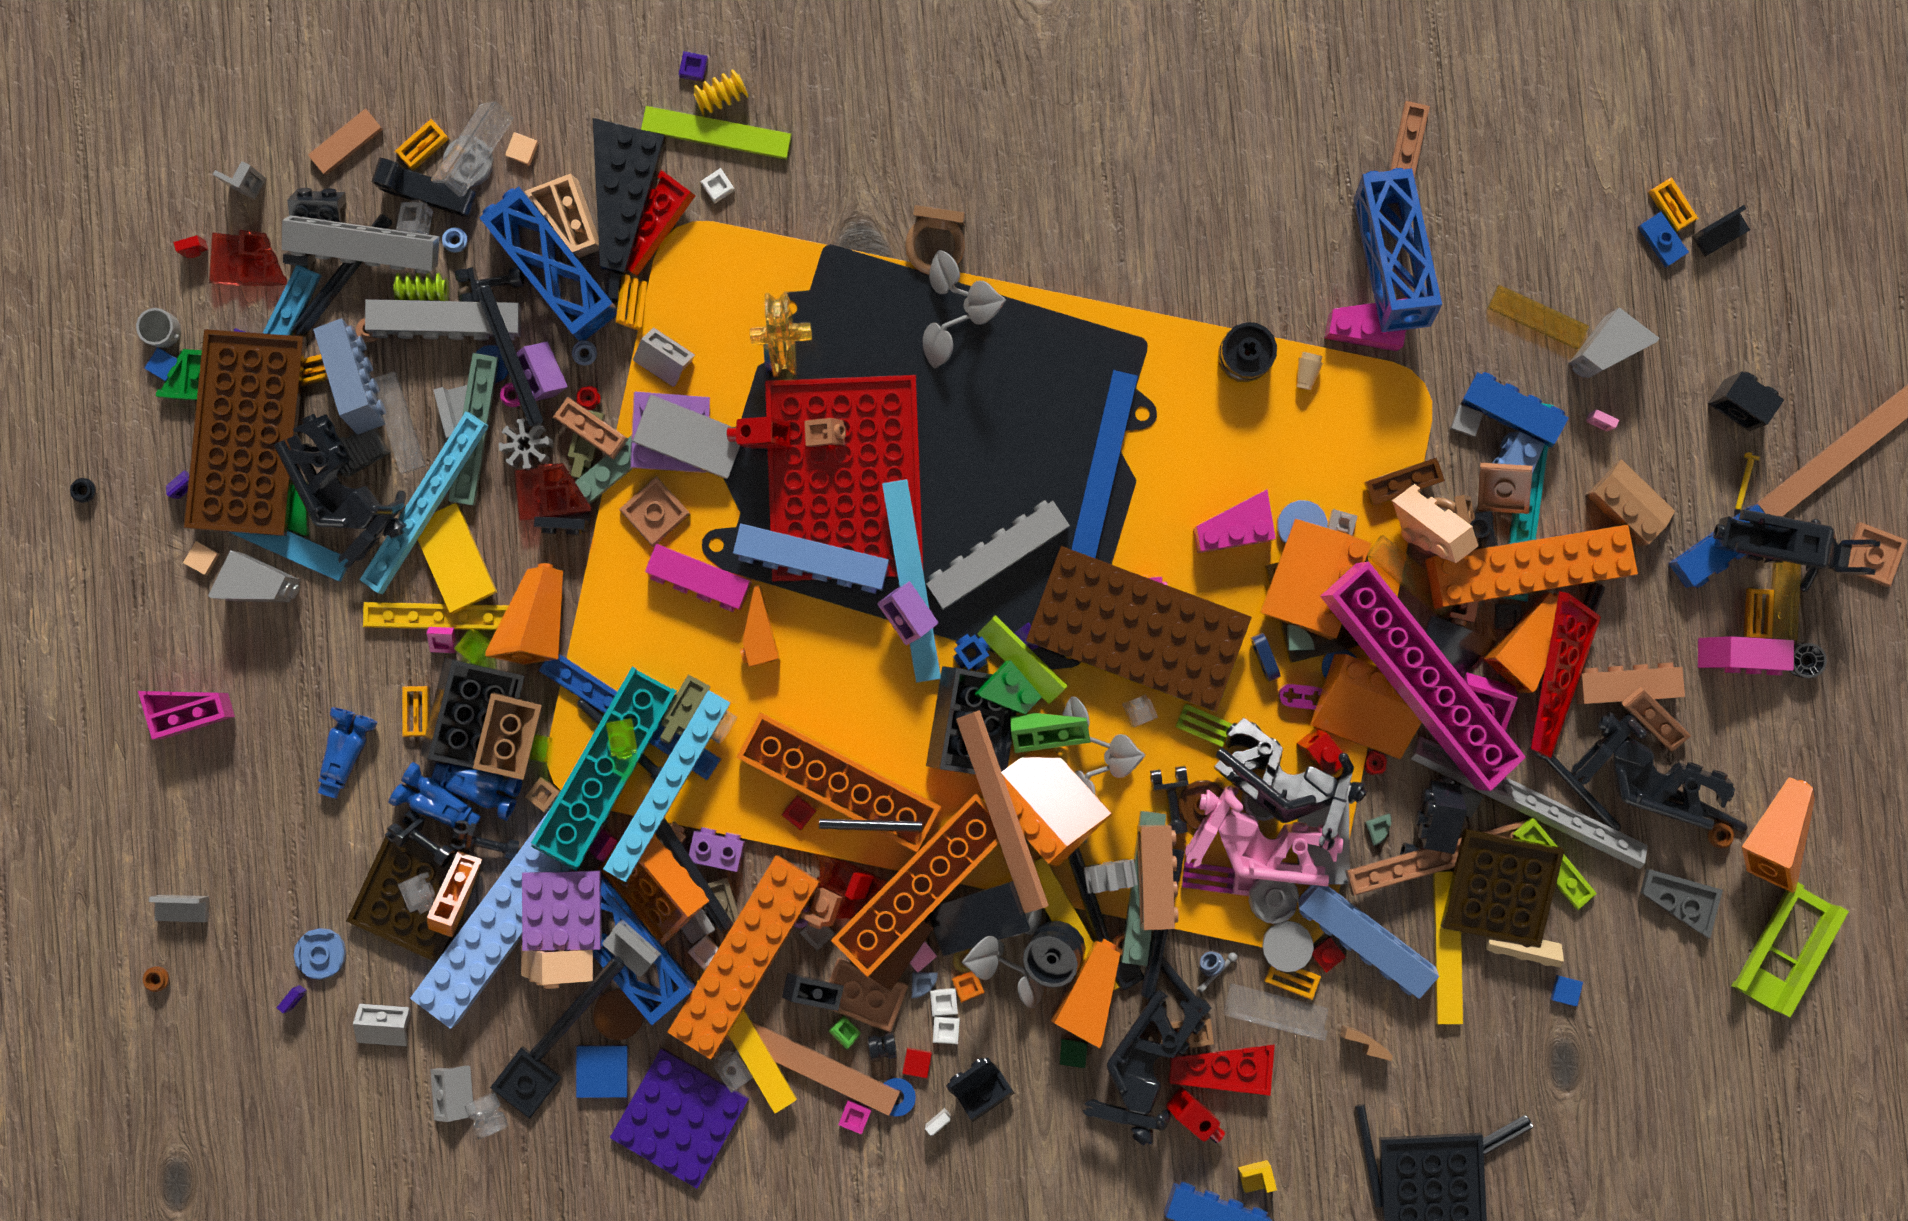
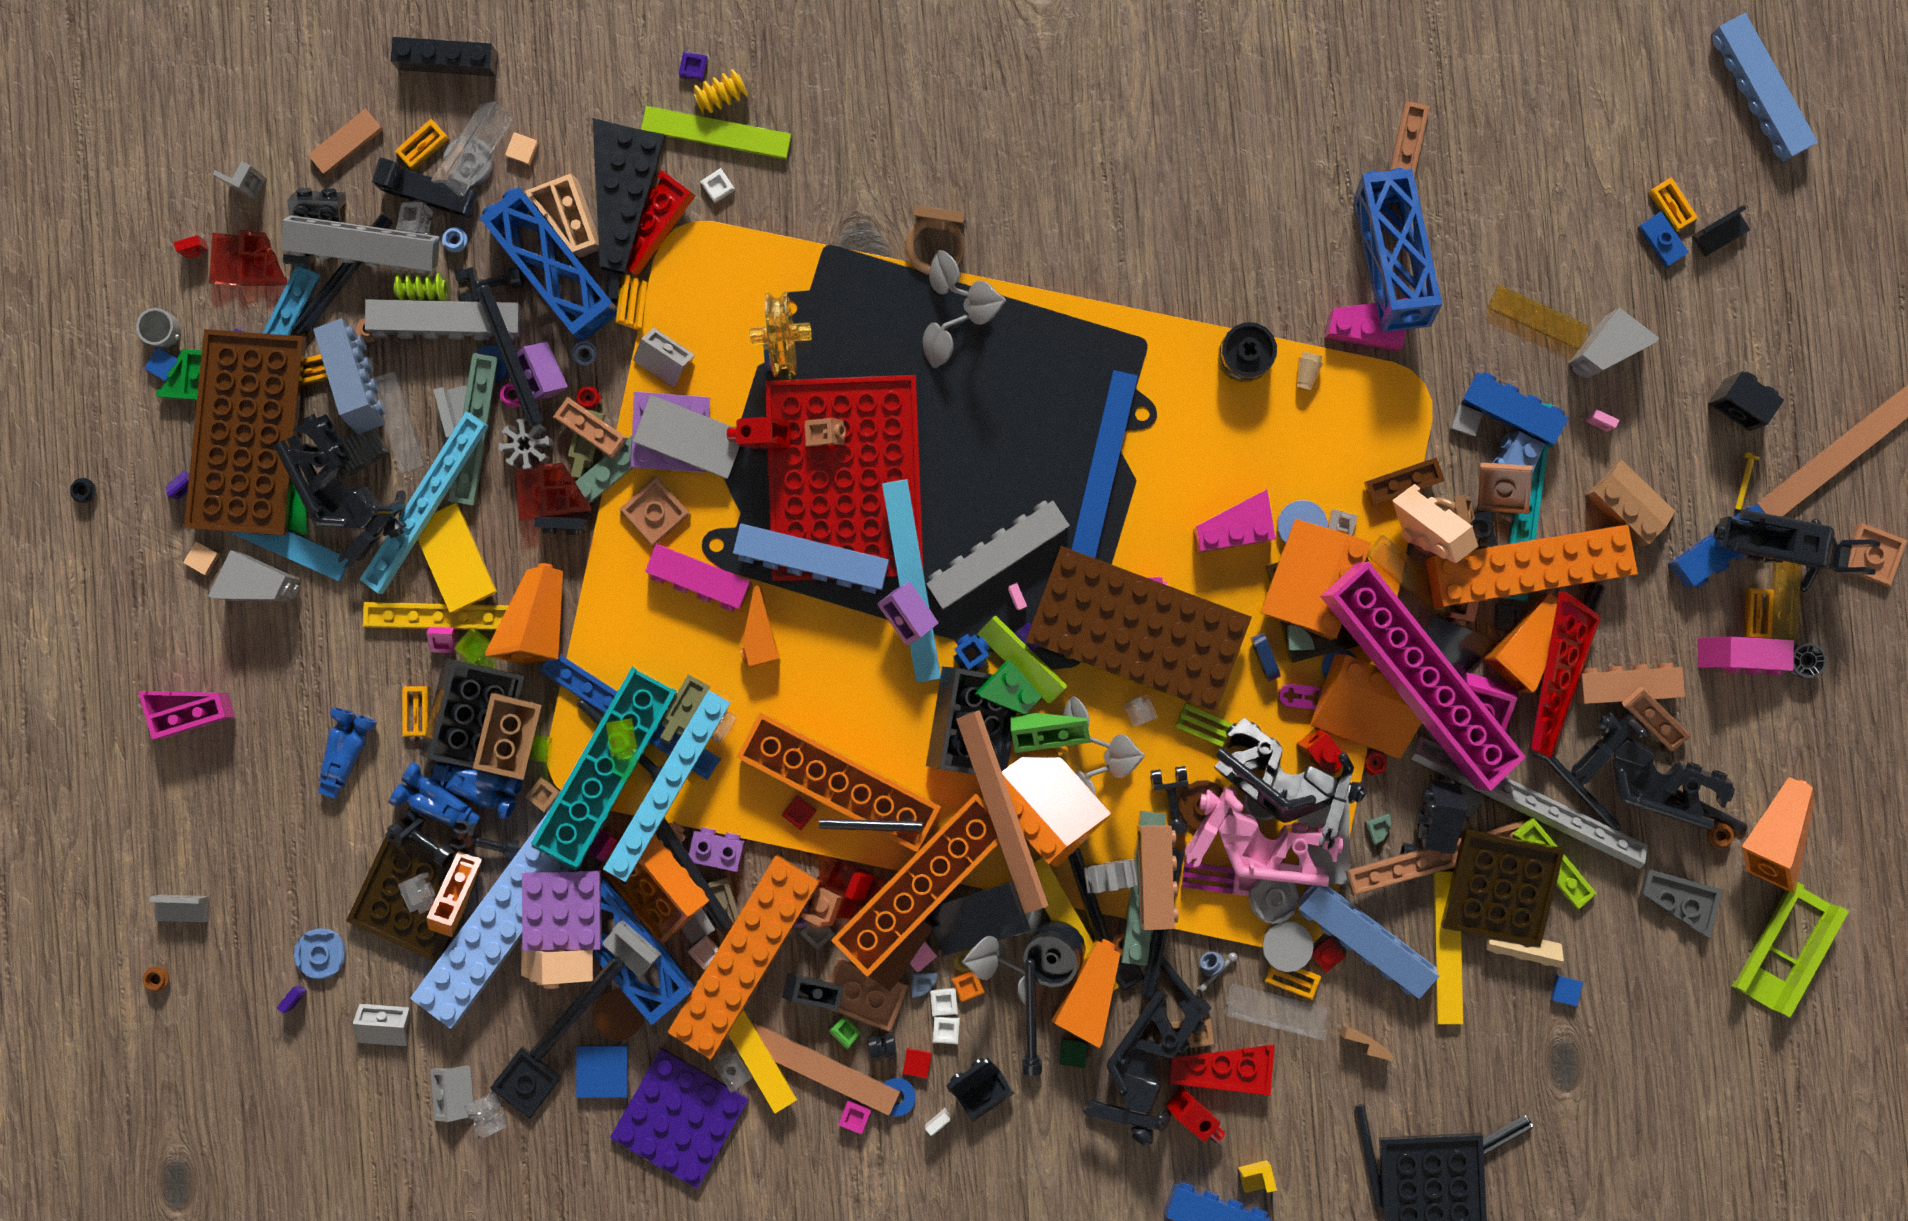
(444, 56): none -> black brick
(1017, 597): none -> bright pink tile
(1031, 1063): none -> black piece
(1763, 87): none -> medium blue brick

